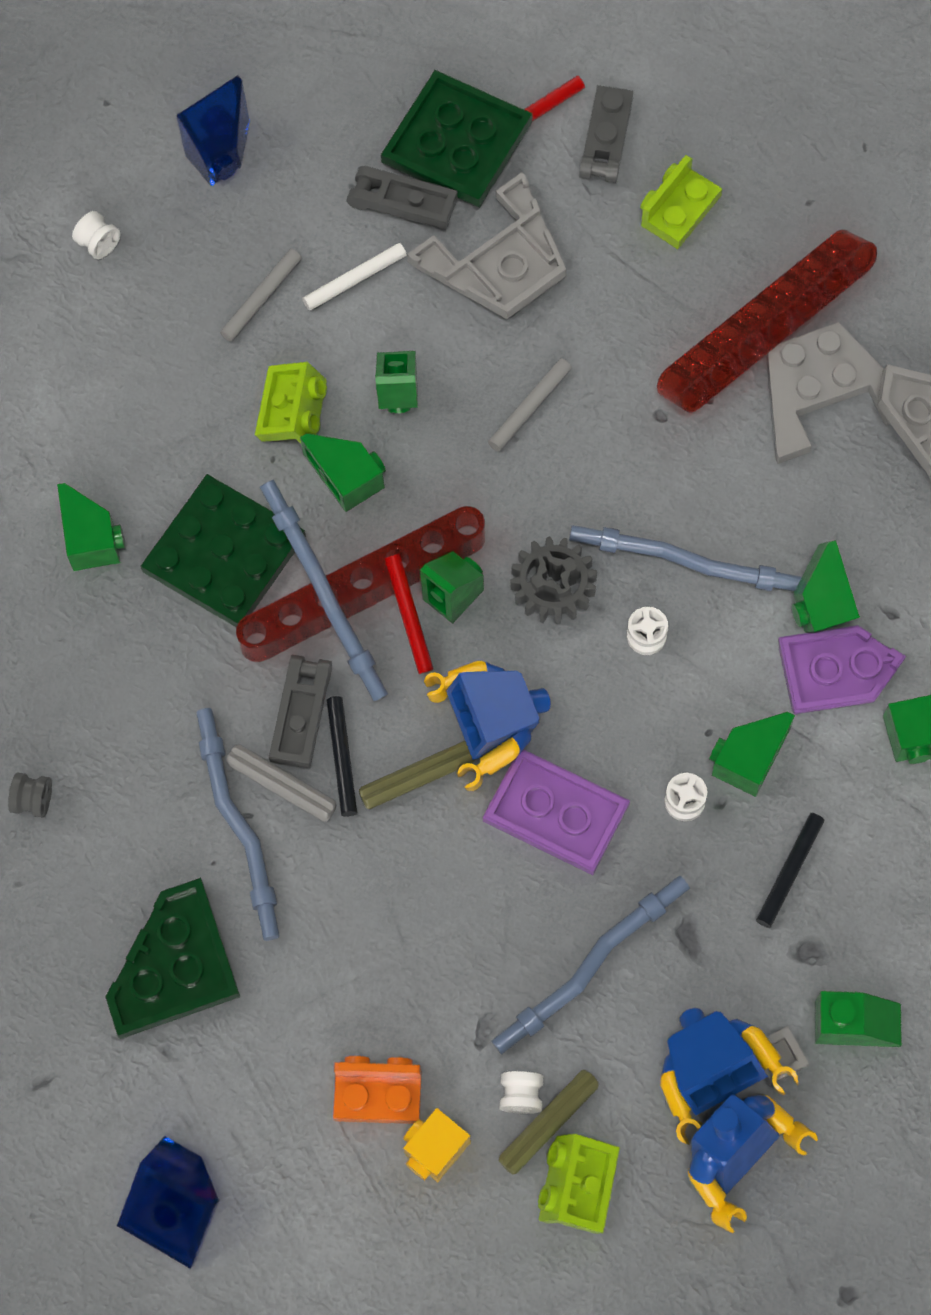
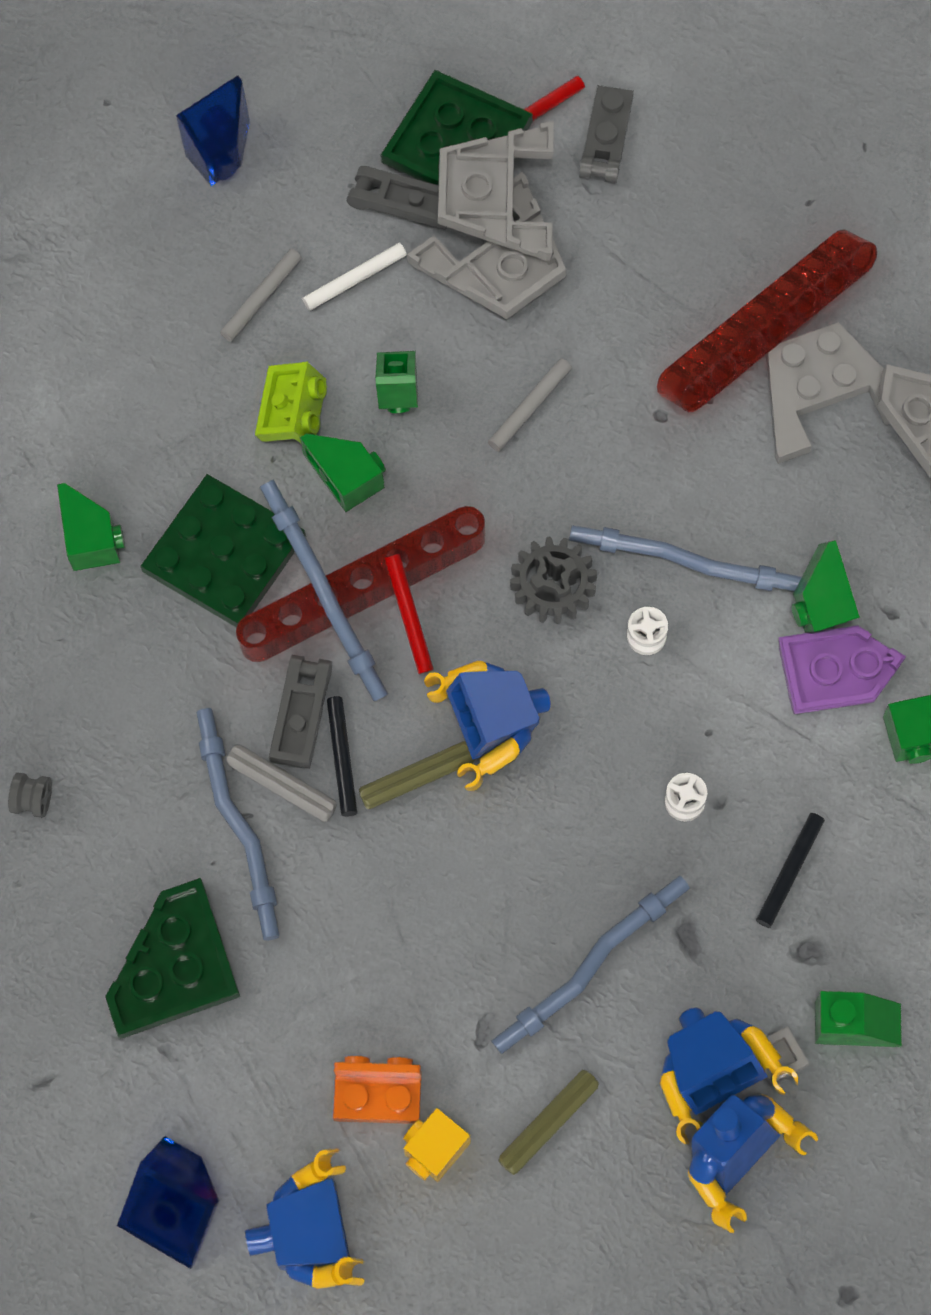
(96, 235): white wheel -> none
(308, 1228): none -> blue torso
(451, 584): green slope -> none
(478, 189): none -> light grey wing
(521, 1092): white wheel -> none
(556, 811): medium lavender tile -> none
(578, 1182): lime bracket -> none
(678, 203): lime bracket -> none
(750, 752): green slope -> none

